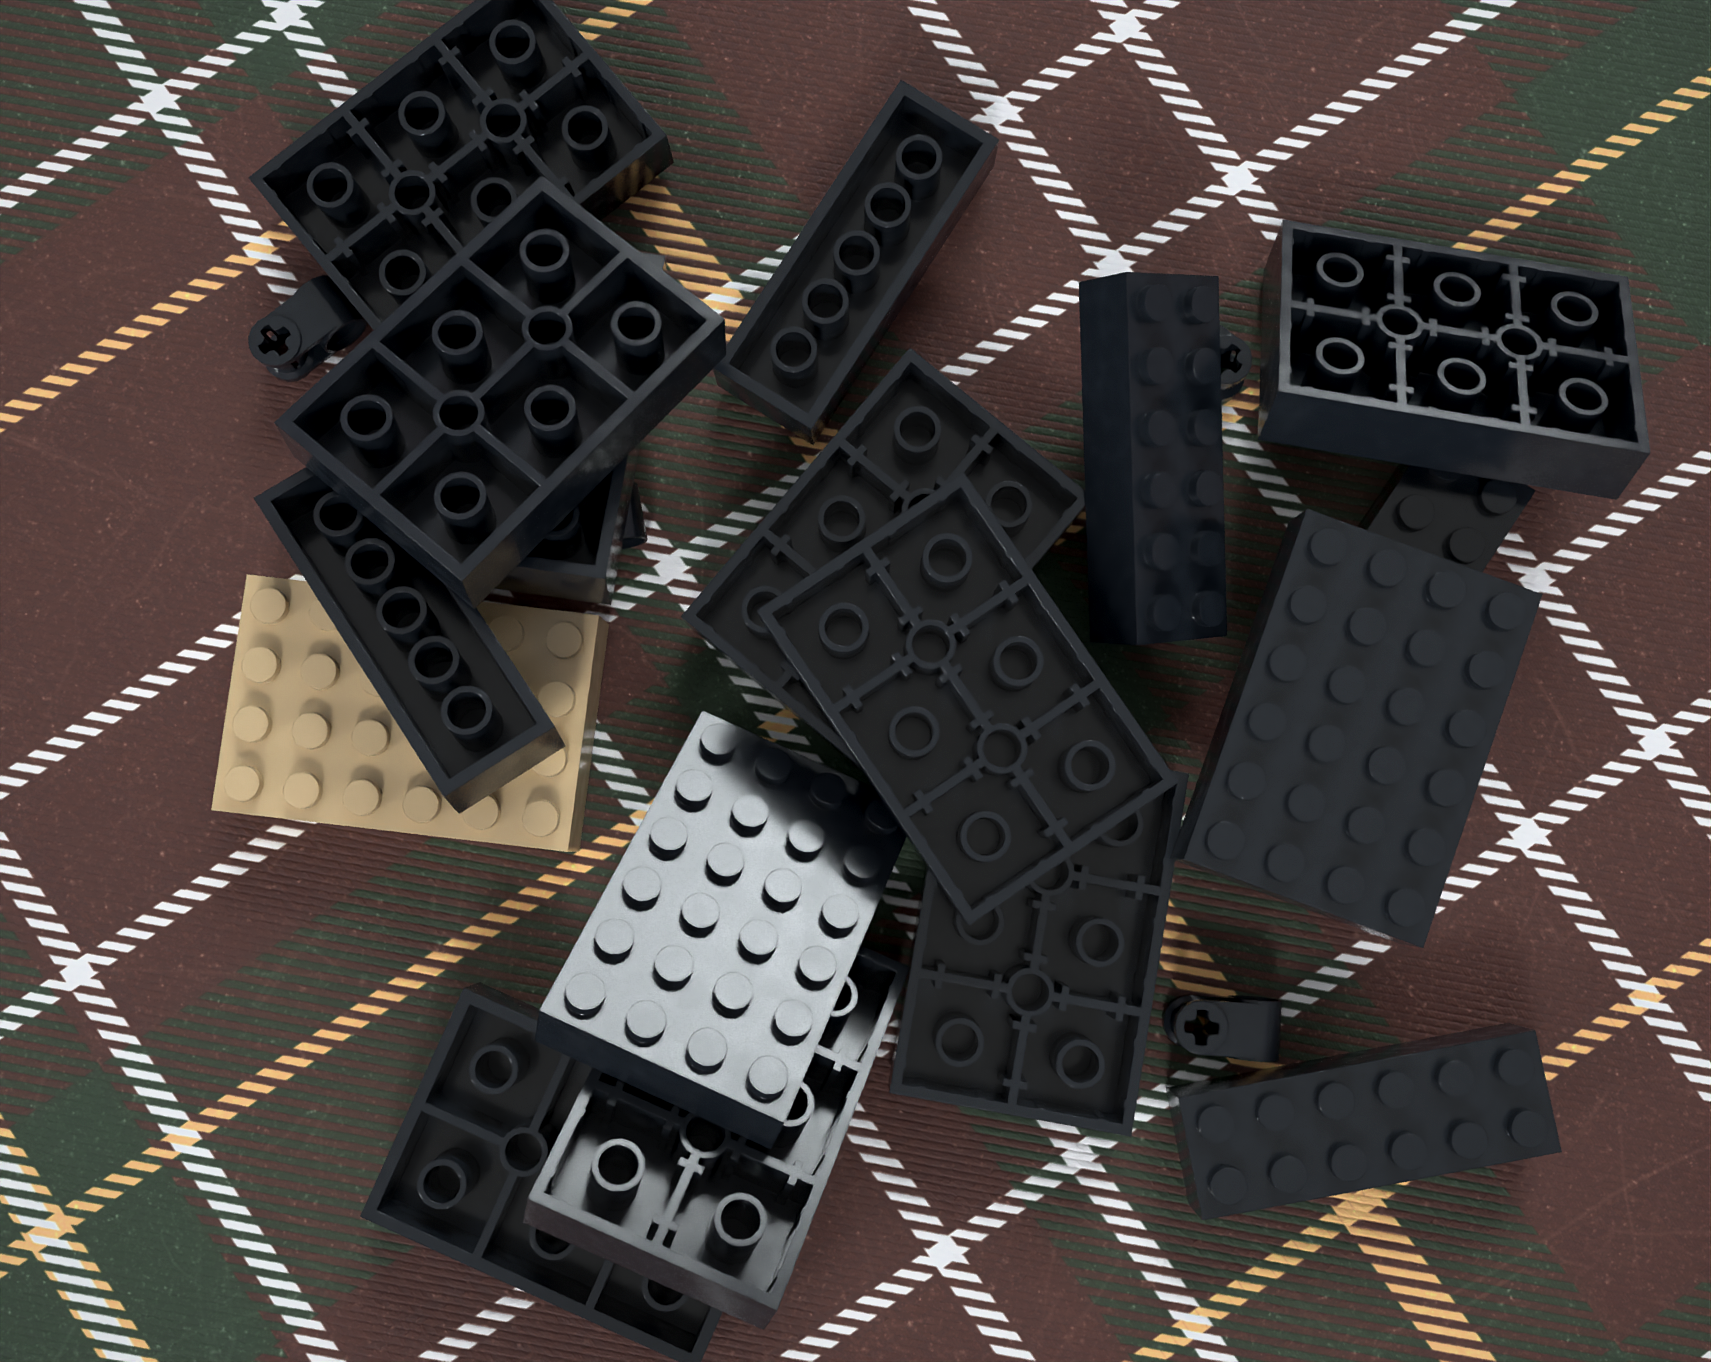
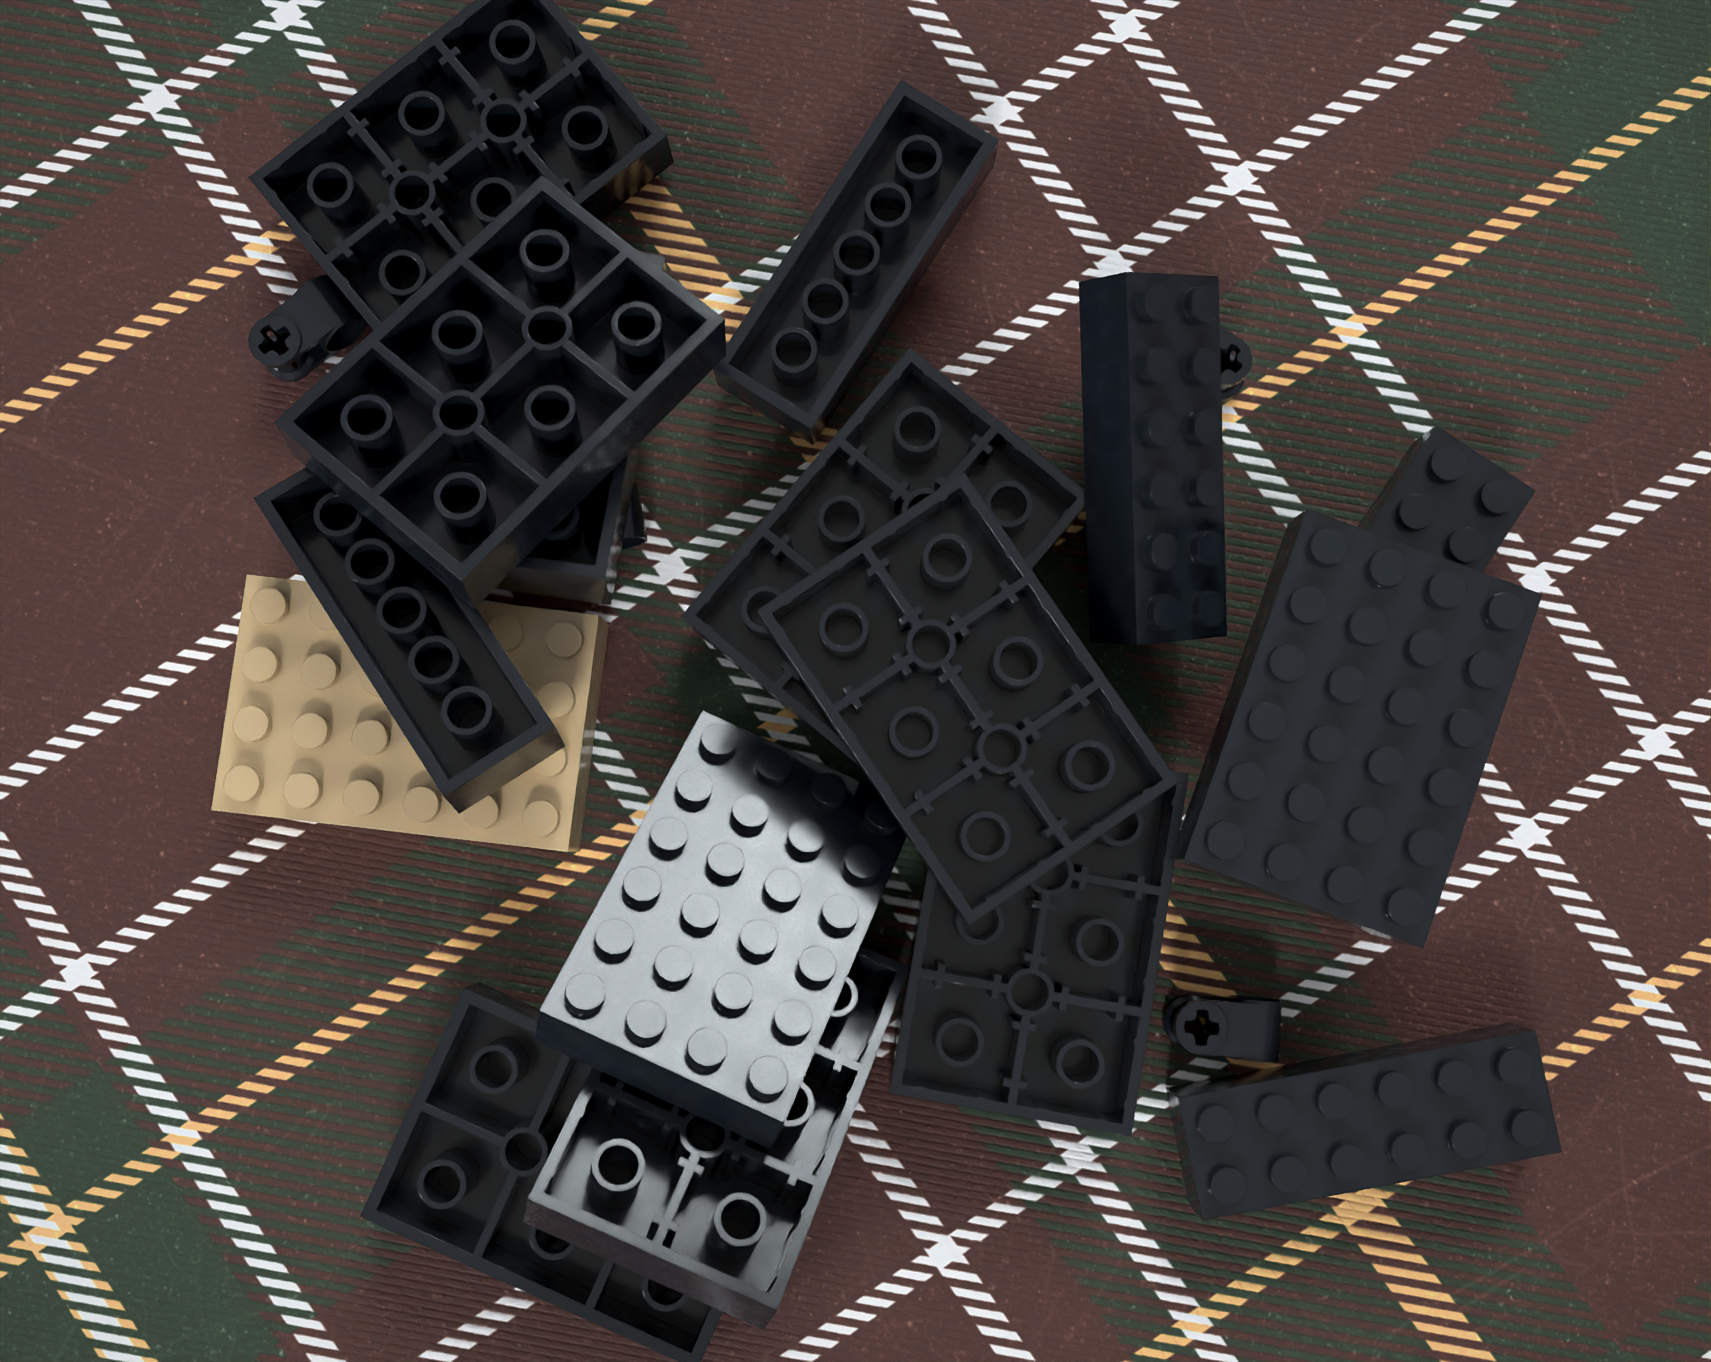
(1451, 360): black brick -> none

